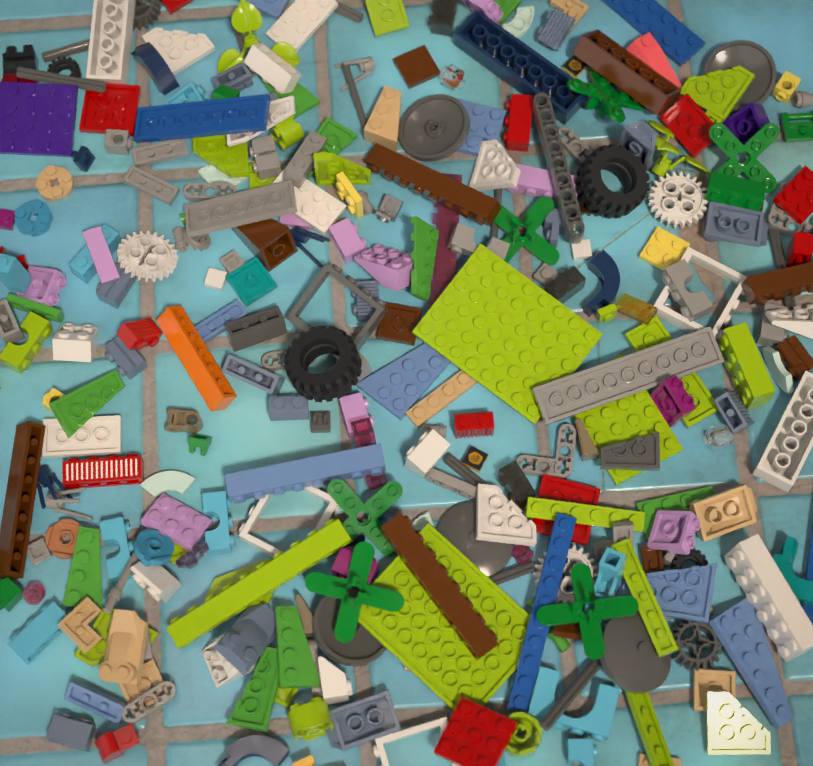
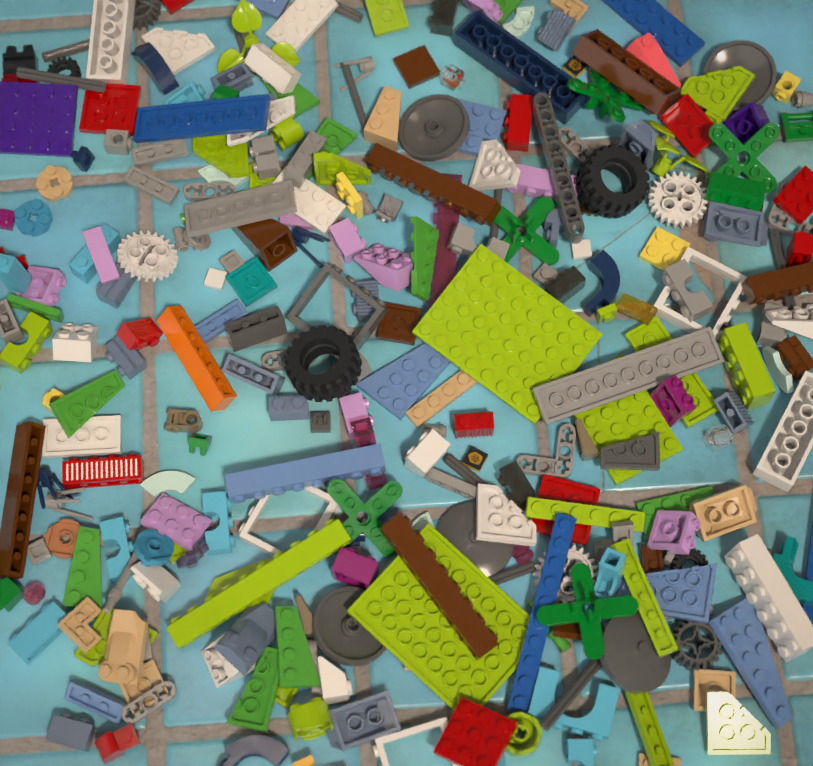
(368, 594): green piece -> none

